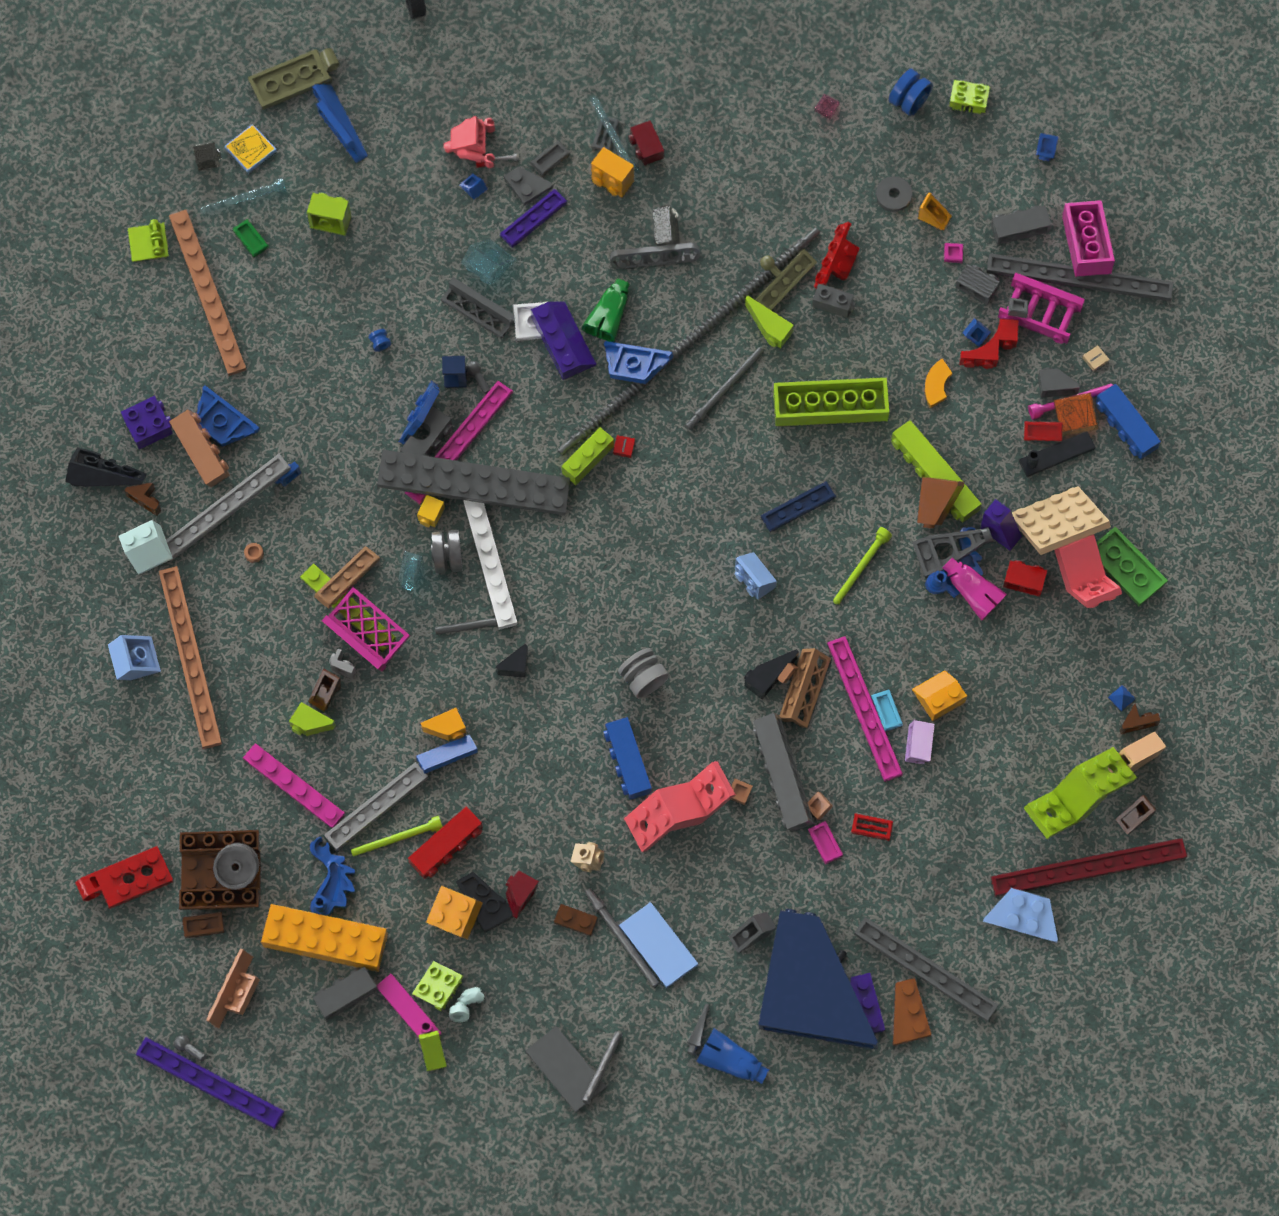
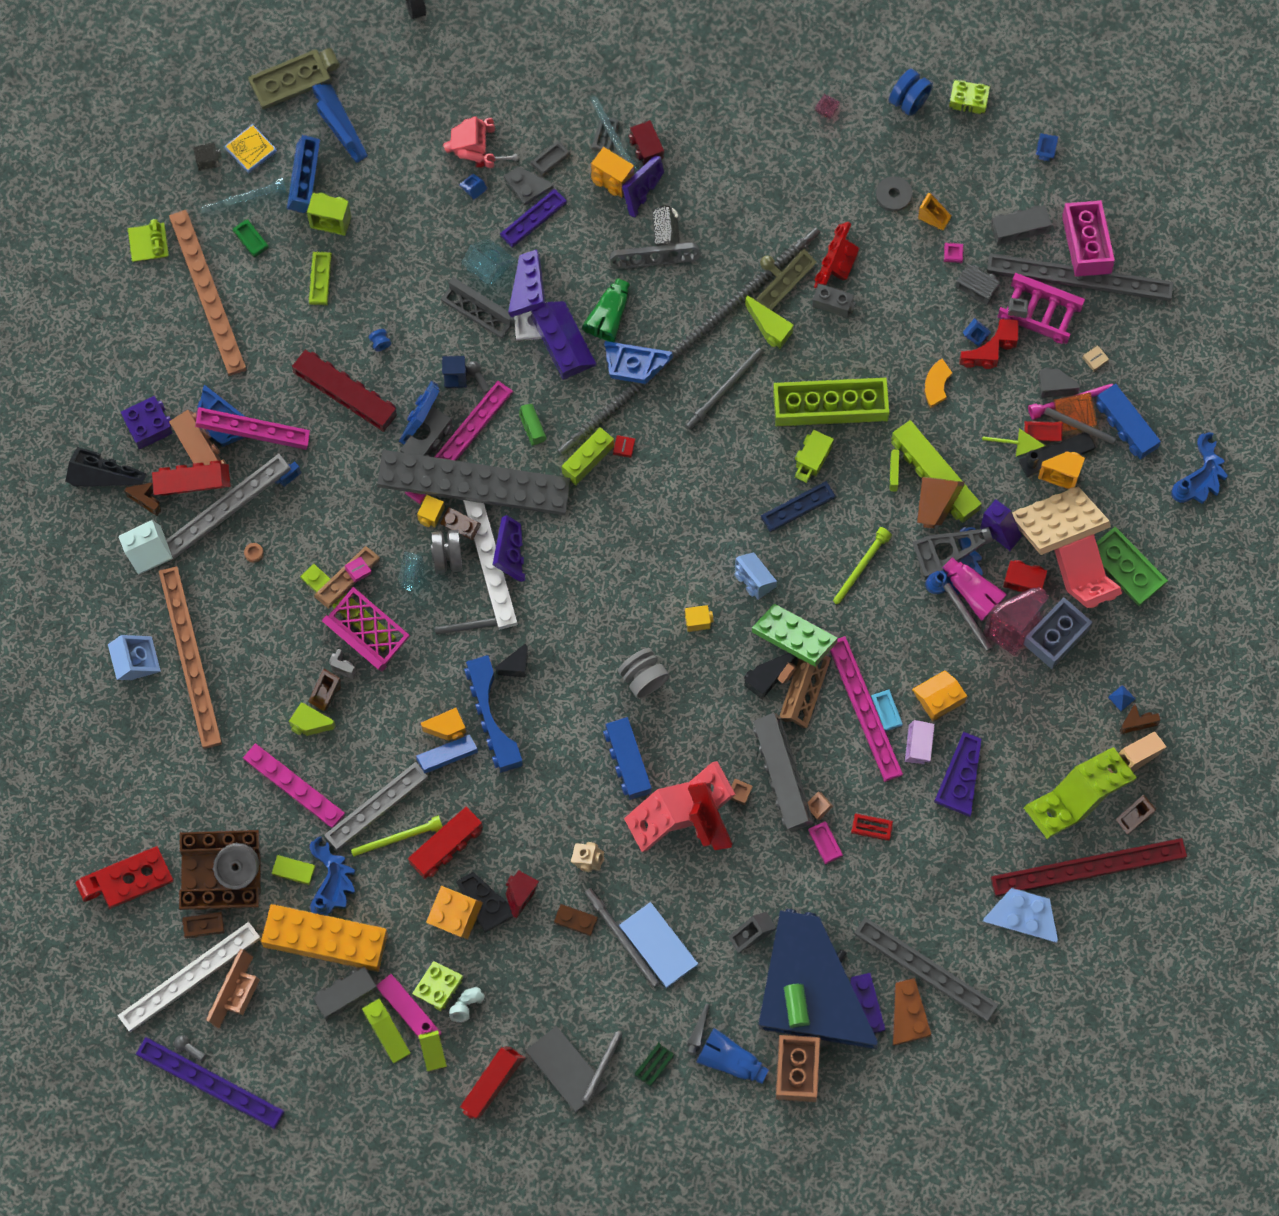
(188, 977): none -> white plate
(191, 479): none -> red brick
(252, 428): none -> dark pink plate
(293, 870): none -> lime tile
(303, 174): none -> blue brick
(320, 278): none -> lime tile
(344, 390): none -> dark red brick
(357, 569): none -> dark pink tile
(386, 1030): none -> lime slope
(457, 521): none -> plate
(491, 1082): none -> red slope
(505, 750): none -> blue arch
(507, 551): none -> dark purple wing
(528, 285): none -> wing
(532, 424): none -> bright green brick
(640, 183): none -> dark purple wing
(644, 1078): none -> dark green tile
(698, 618): none -> yellow brick
(707, 818): none -> red bracket
(794, 635): none -> plate
(796, 1005): none -> bright green brick
(797, 1068): none -> nougat brick
(813, 455): none -> lime brick
(894, 470): none -> lime tile
(959, 781): none -> dark purple wing
(967, 617): none -> flat silver bar
(1014, 619): none -> clear pink windscreen
(1024, 444): none -> lime piece
(1057, 633): none -> sand blue brick
(1062, 469): none -> light orange slope
(1079, 425): none -> dark grey bar
(1206, 478): none -> blue animal

